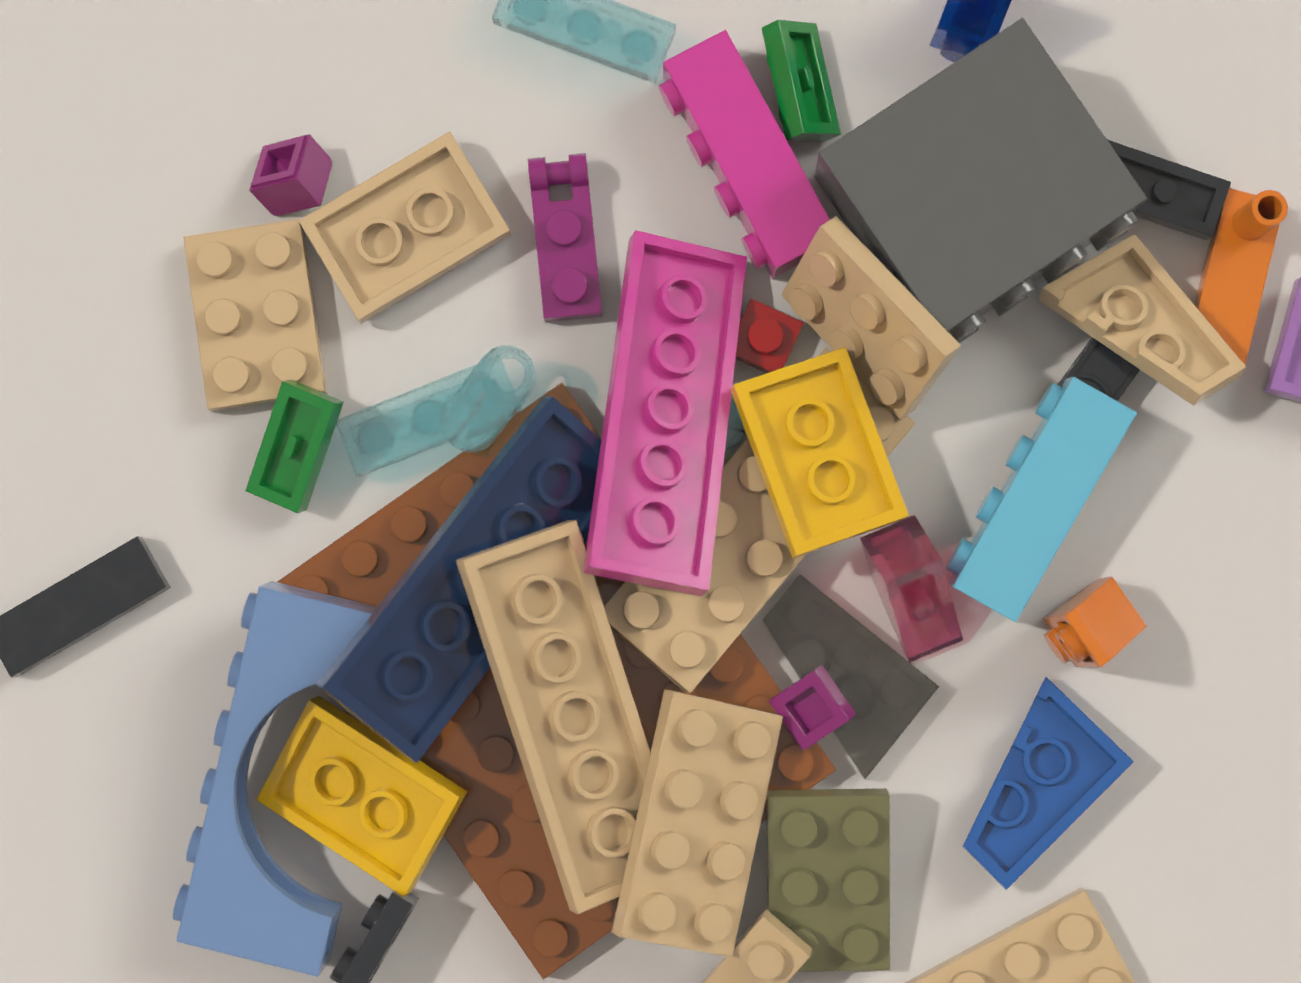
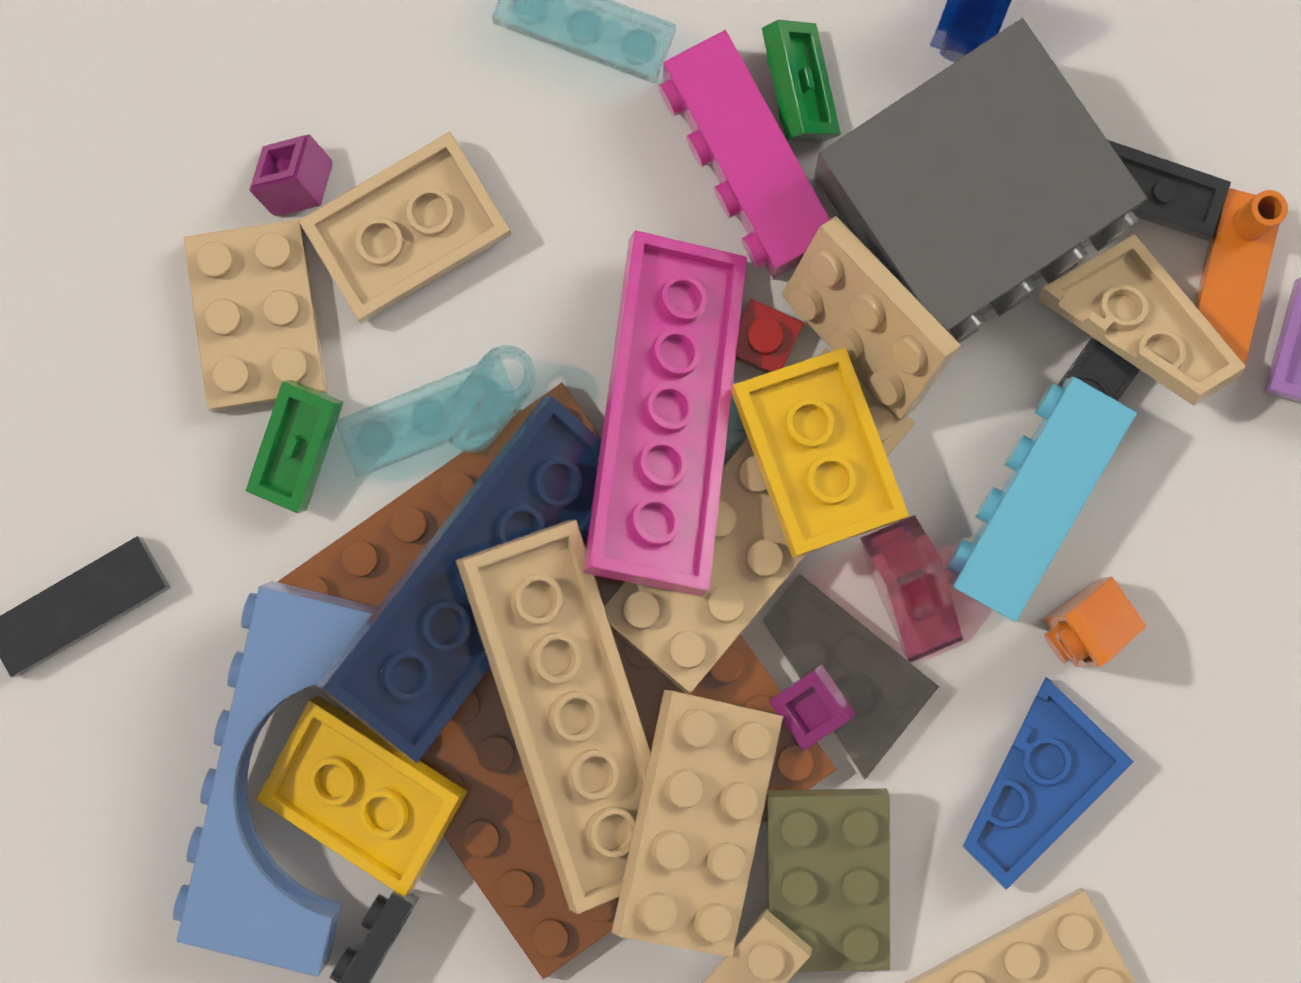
(565, 240): magenta plate -> none

